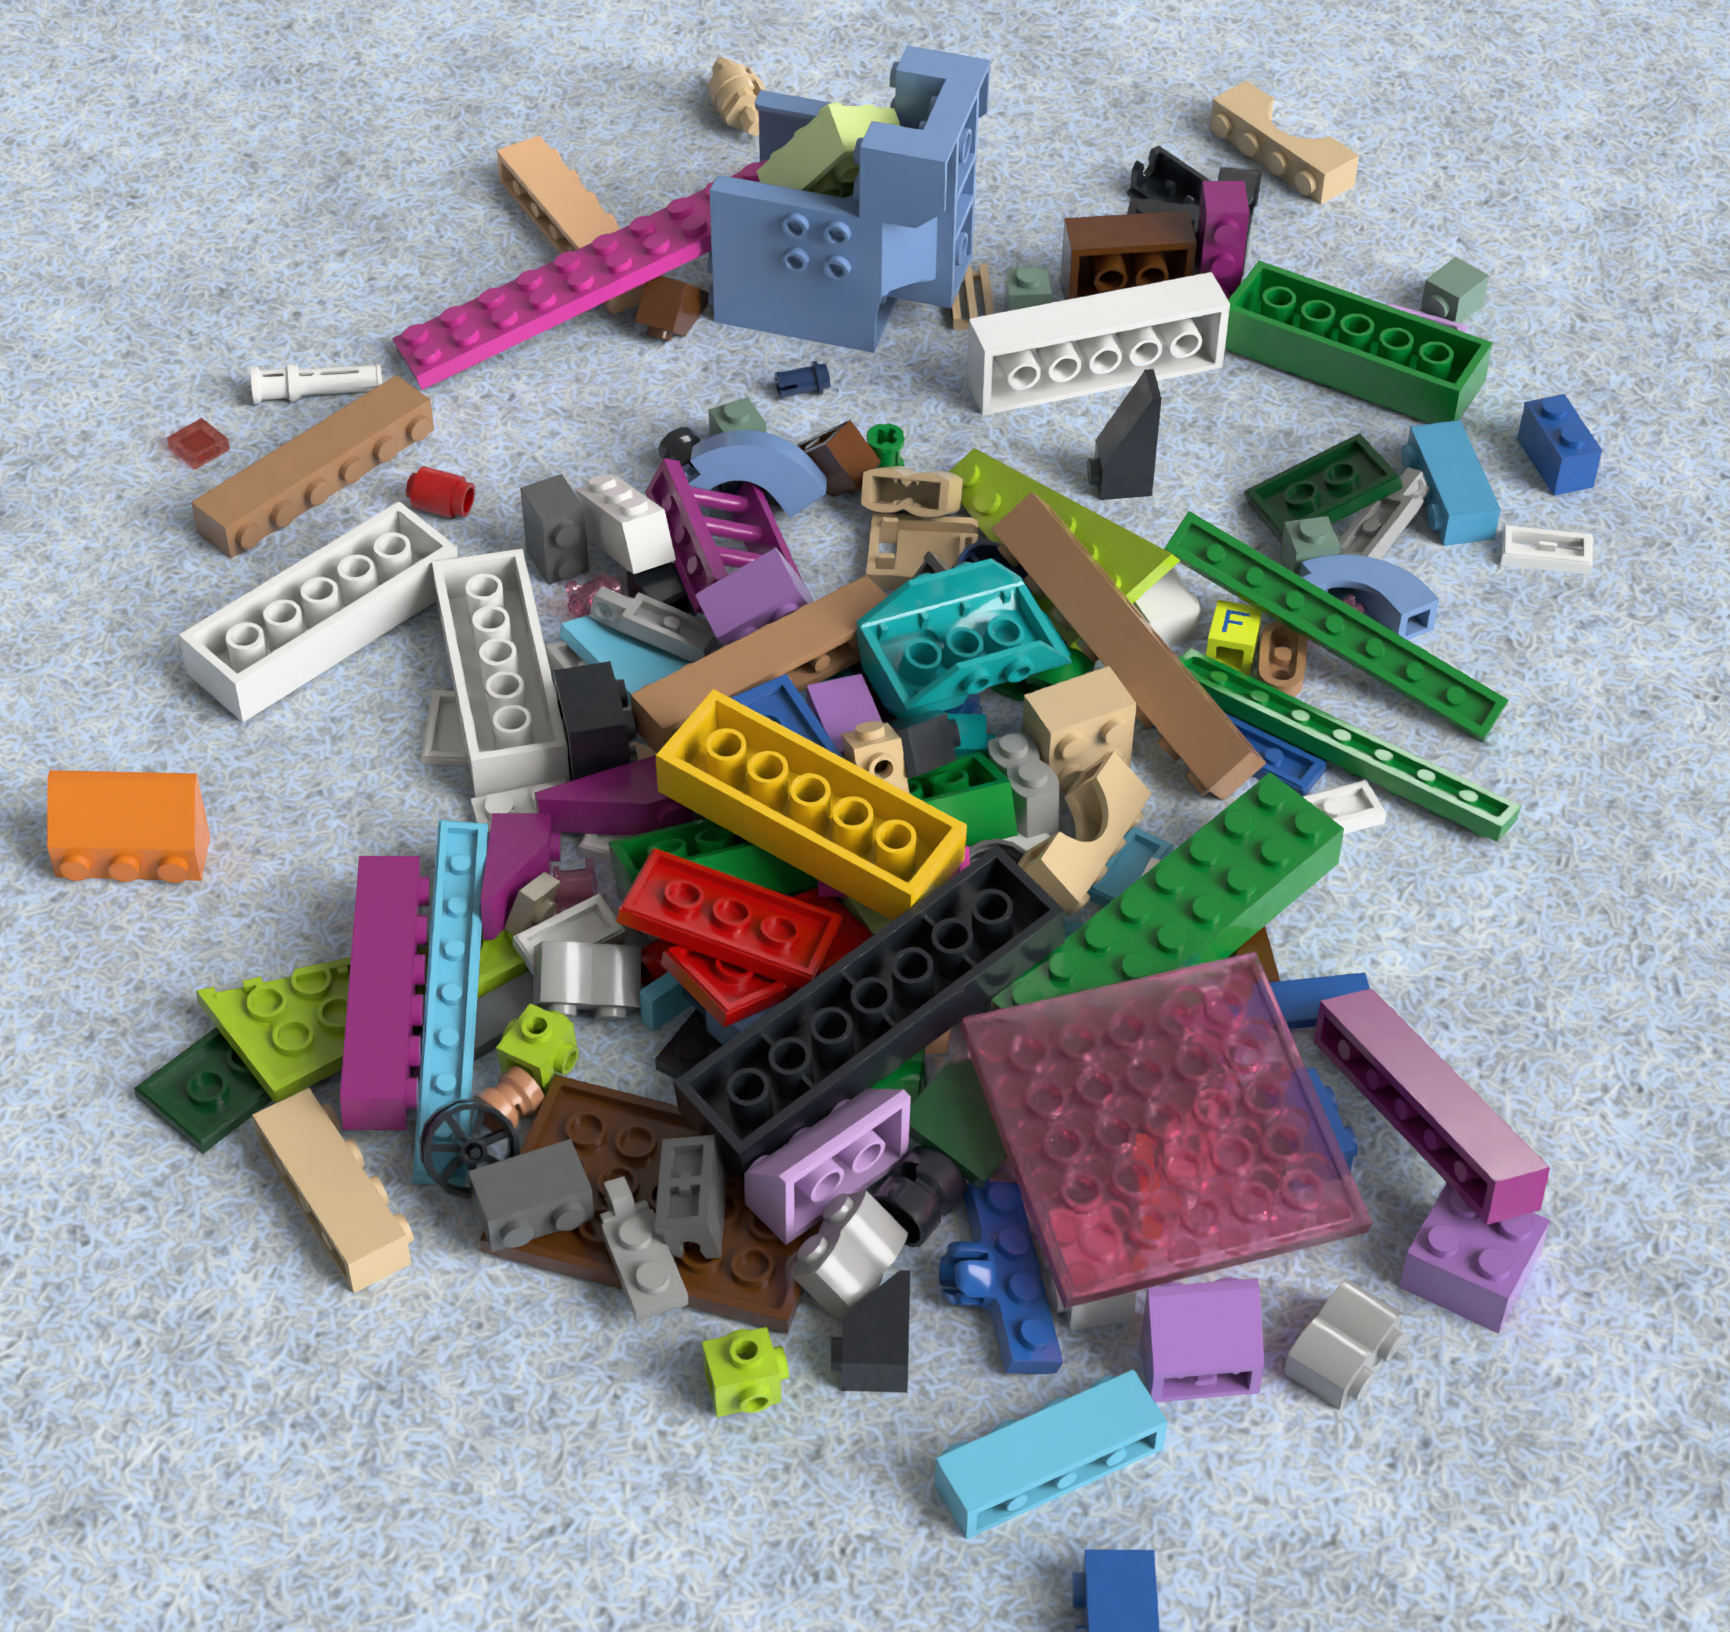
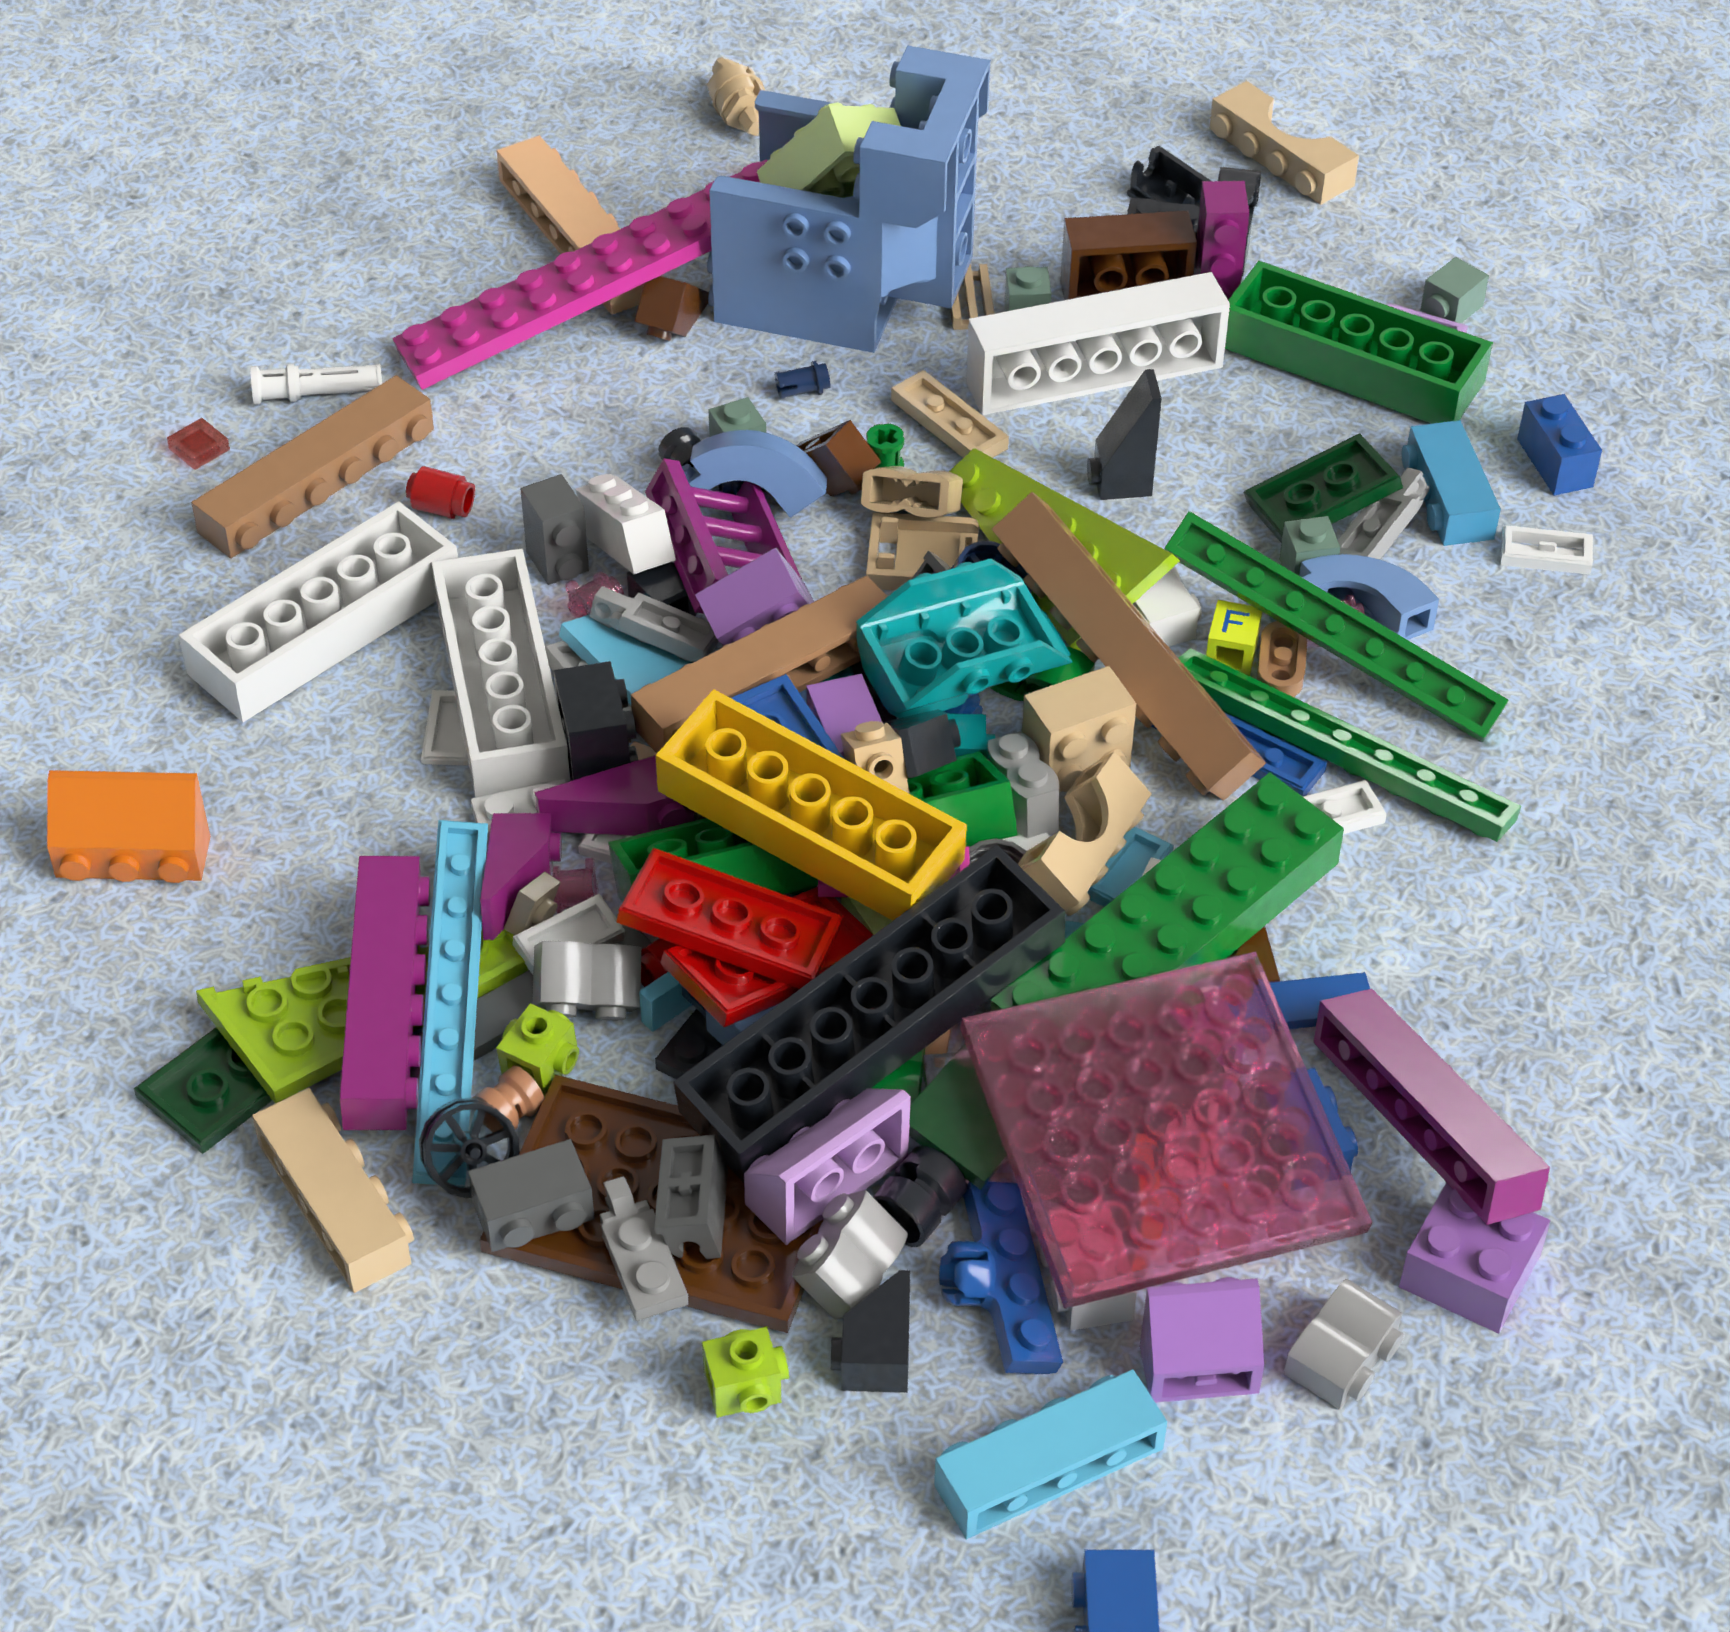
(948, 416): none -> tan plate

